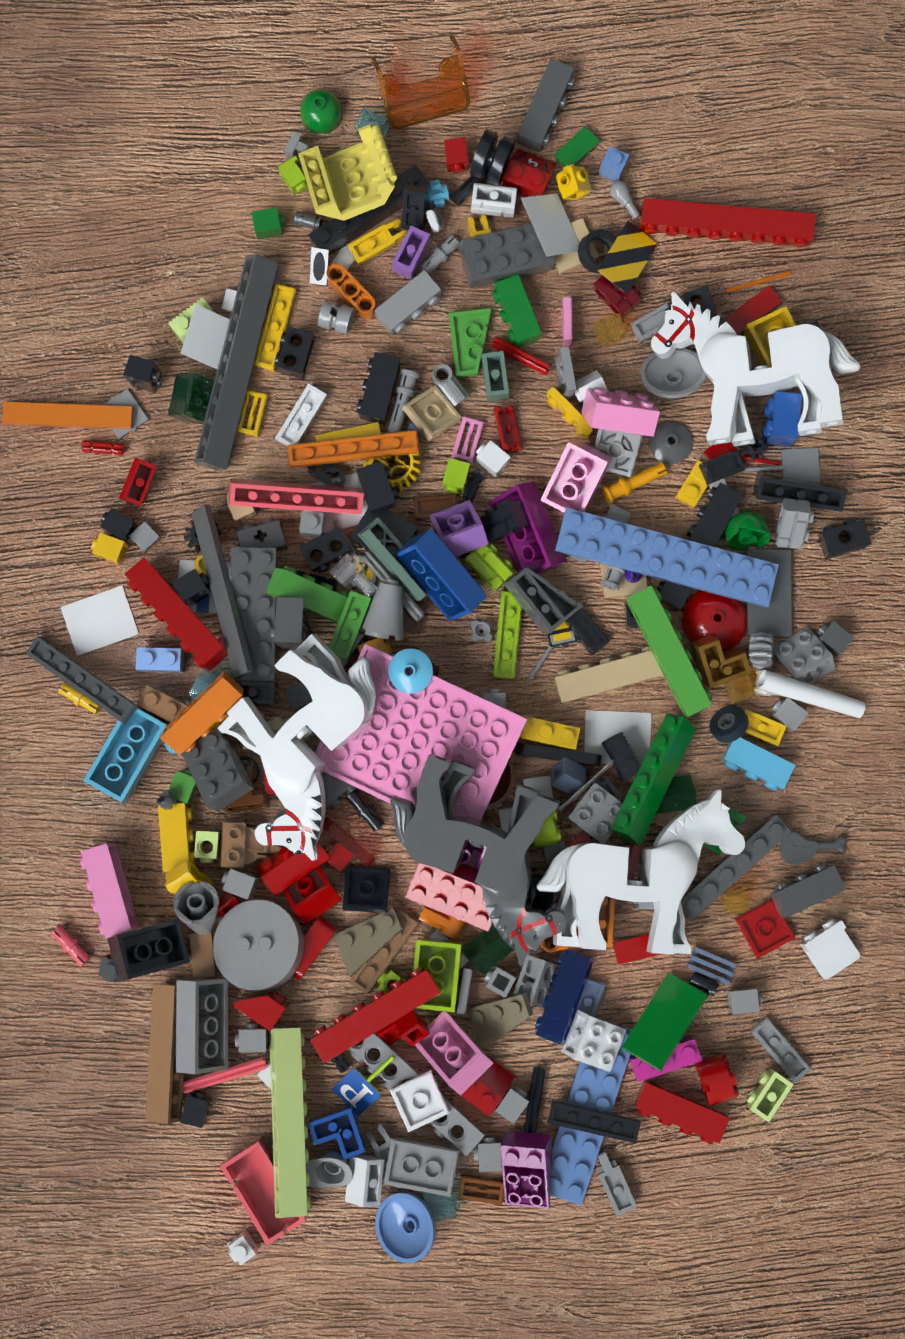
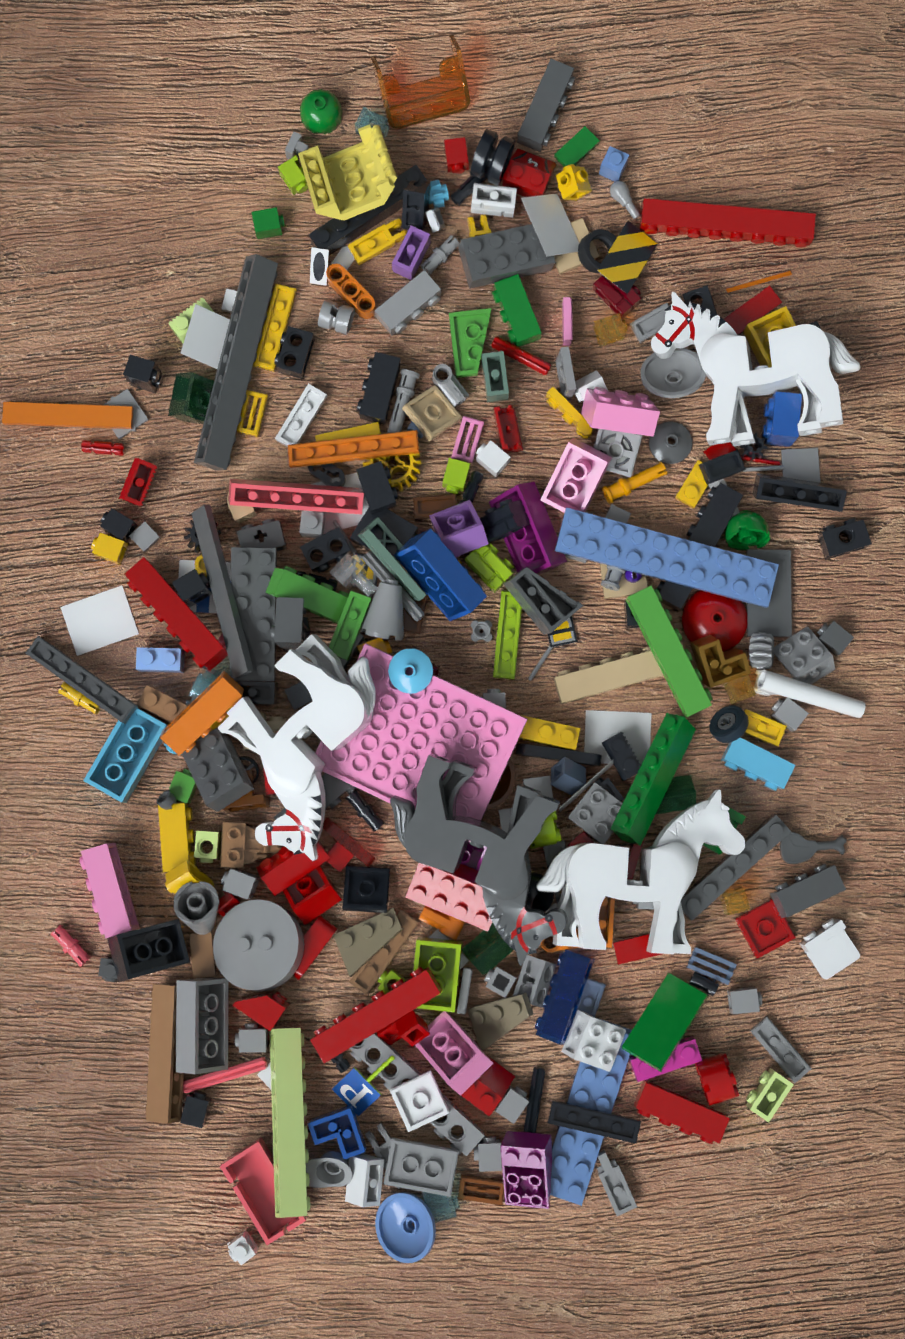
(308, 220): dark grey pin -> none
(586, 631): black tile -> none
(793, 523): light grey brick -> none

